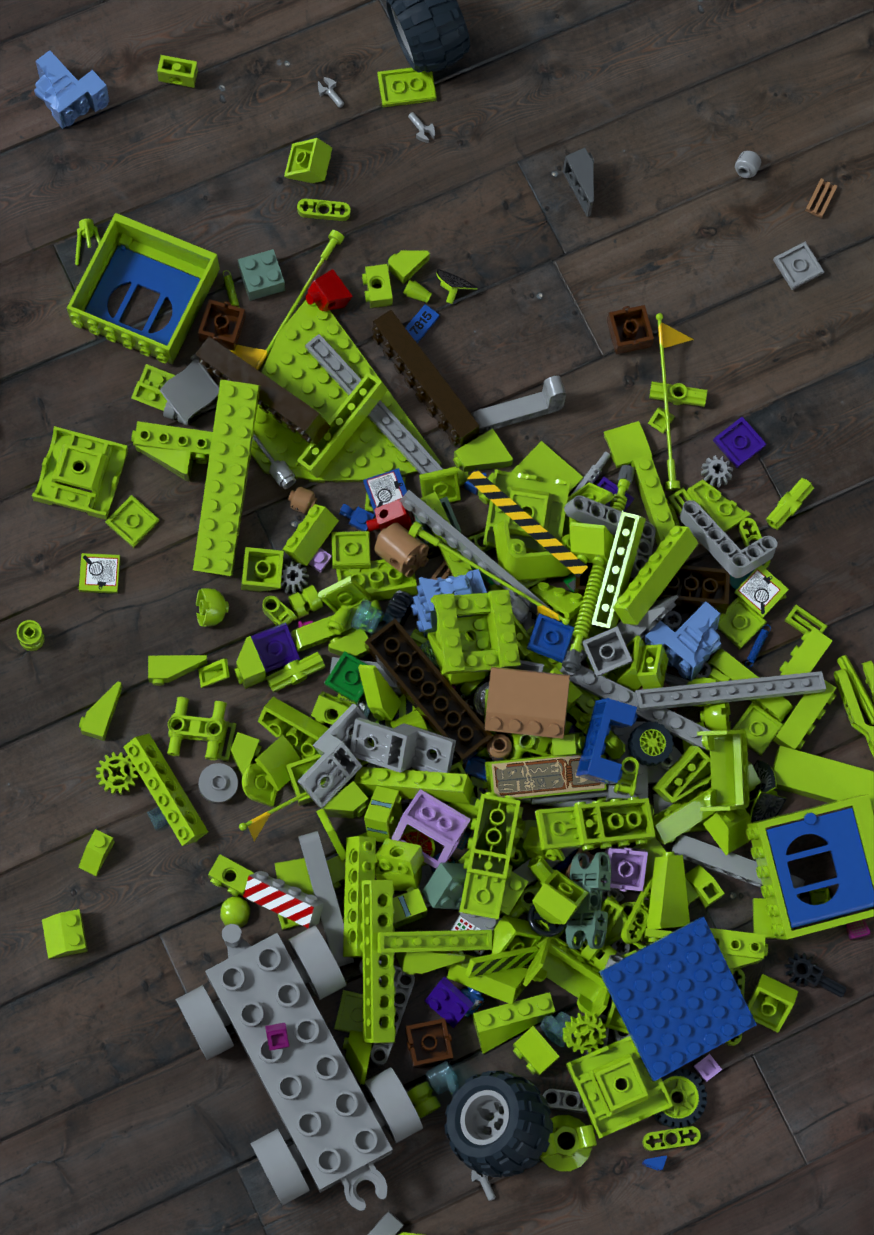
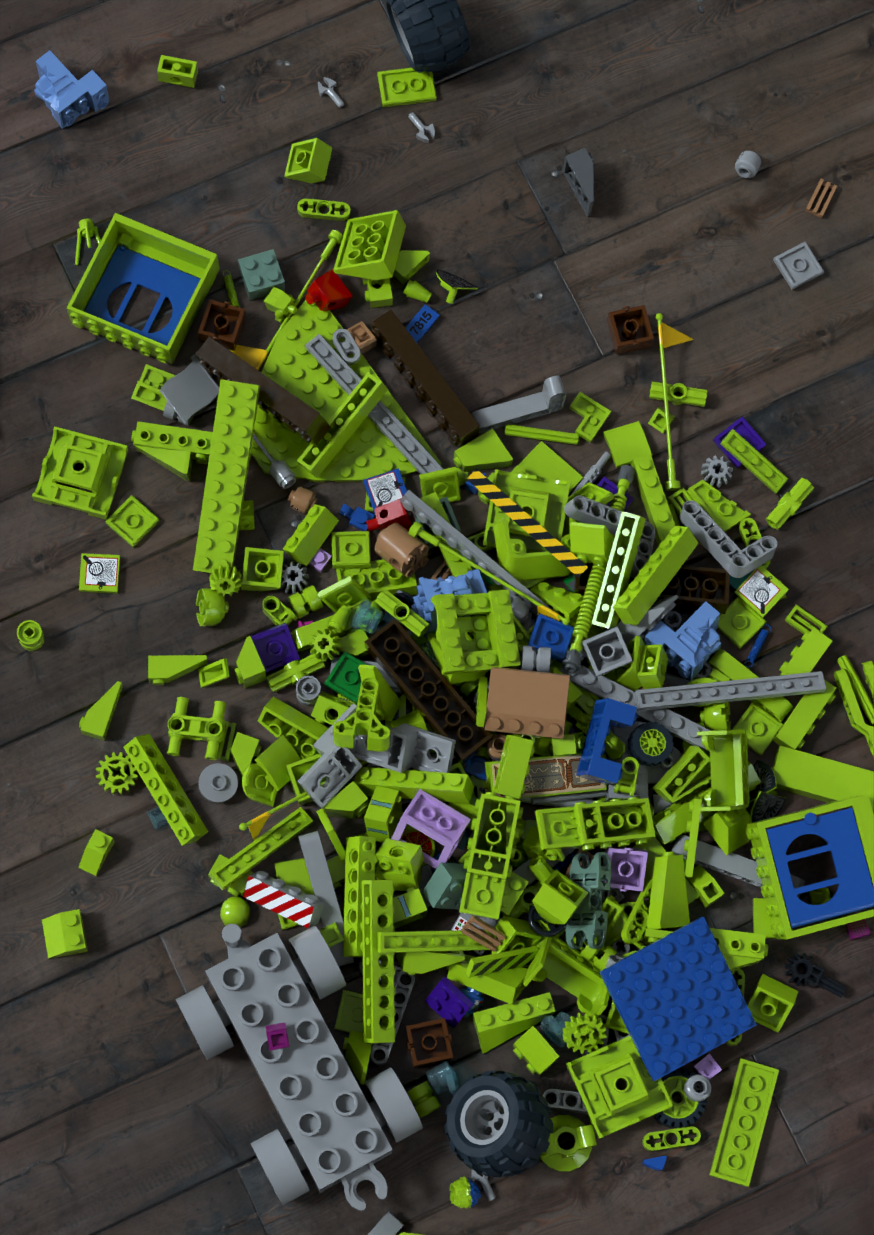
(225, 580): none -> lime gear
(247, 517): none -> lime bracket
(261, 848): none -> lime plate
(280, 303): none -> lime piece
(308, 690): none -> light grey wheel
(322, 638): none -> lime gear
(331, 934): none -> lime tile
(346, 347): none -> light grey plate
(363, 337): none -> medium nougat slope
(363, 721): none -> lime beam
(371, 246): none -> lime slope
(394, 605): none -> lime piece
(464, 1193): none -> lime piece
(481, 701): none -> lime tile
(494, 941): none -> medium nougat tile
(514, 766): none -> lime brick
(536, 659): none -> light grey wheel
(541, 434): none -> lime axle
(593, 414): none -> lime plate
(692, 827): none -> lime plate
(704, 1088): none -> light grey head
(744, 1122): none -> lime plate
(754, 461): none -> lime tile

